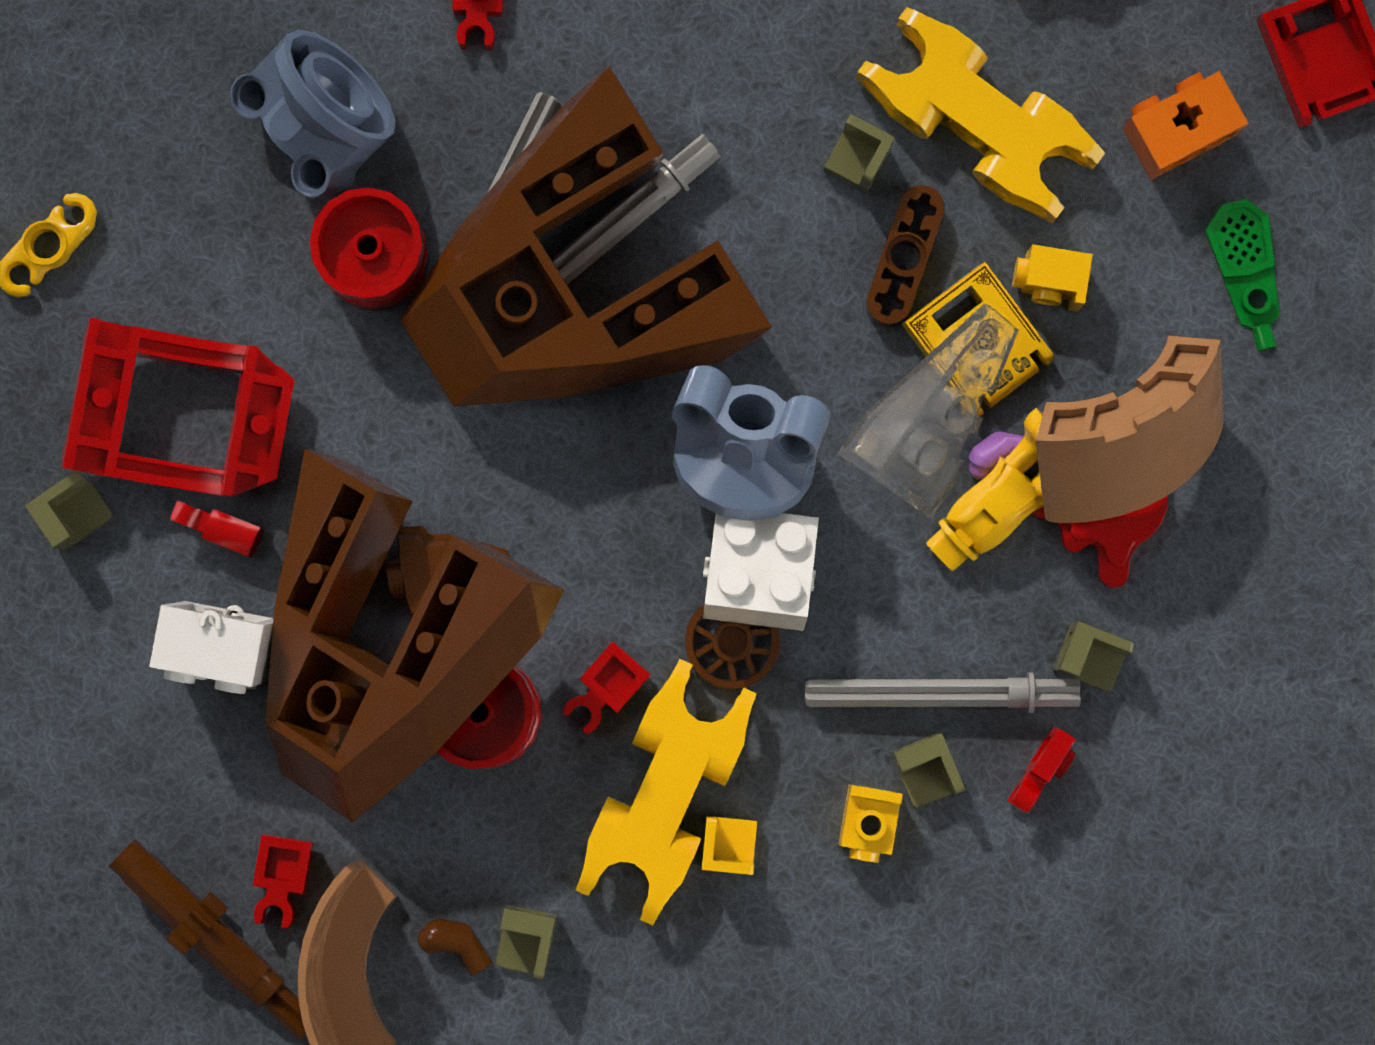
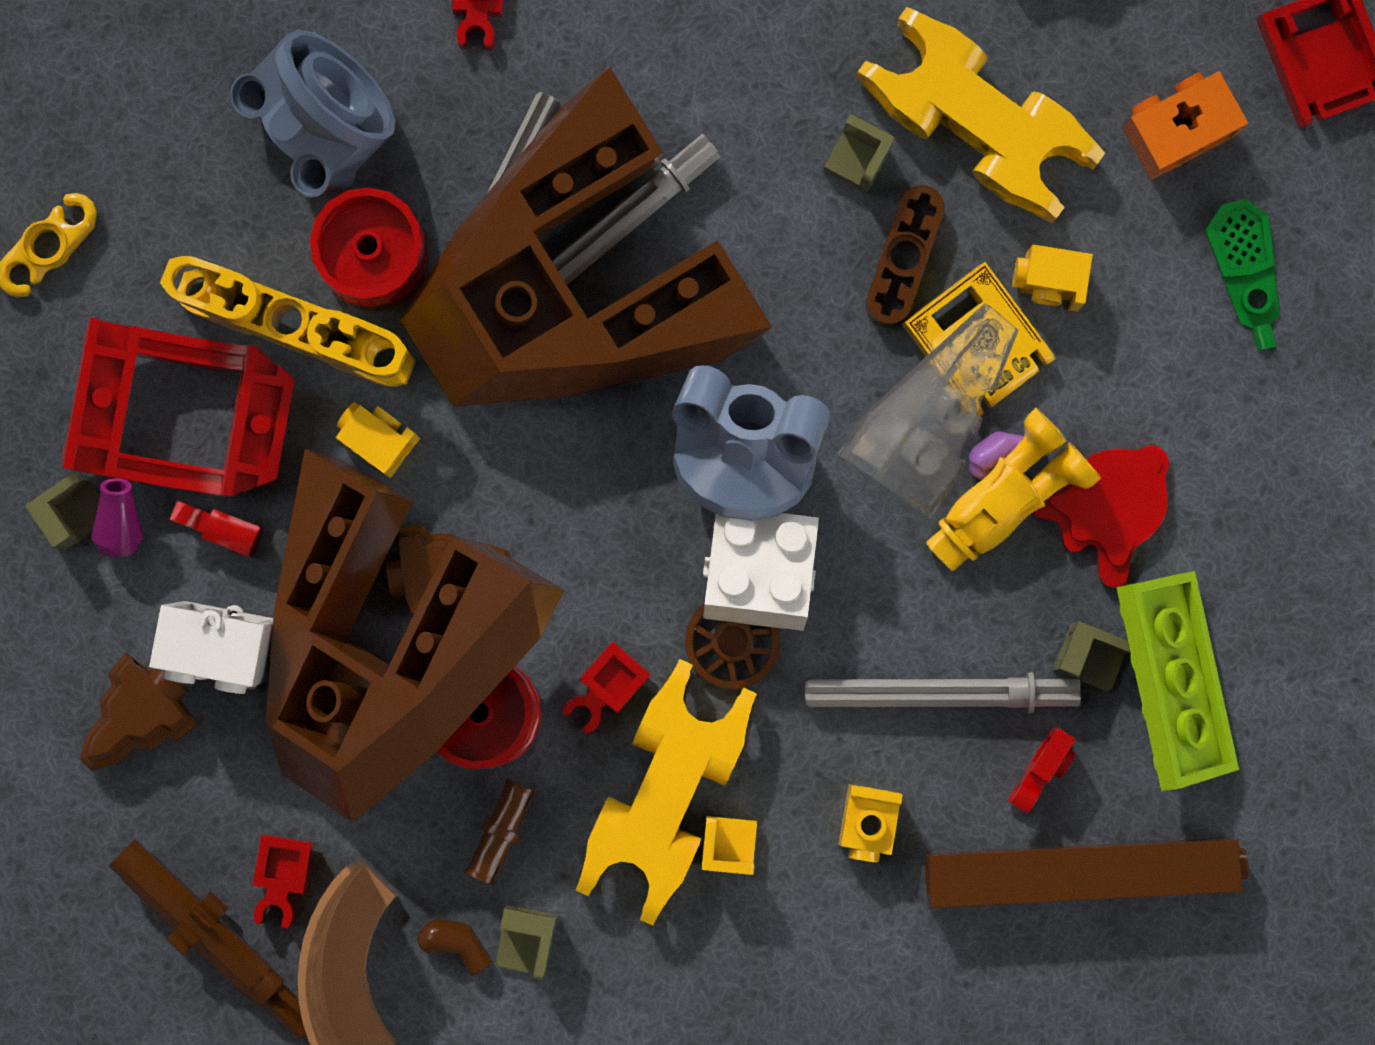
(117, 523): none -> magenta cone
(136, 713): none -> reddish brown rock
(267, 306): none -> yellow piece
(375, 437): none -> yellow brick
(500, 832): none -> reddish brown pin
(927, 770): olive panel -> none
(1084, 872): none -> reddish brown brick
(1134, 448): medium nougat panel -> none
(1177, 680): none -> lime plate

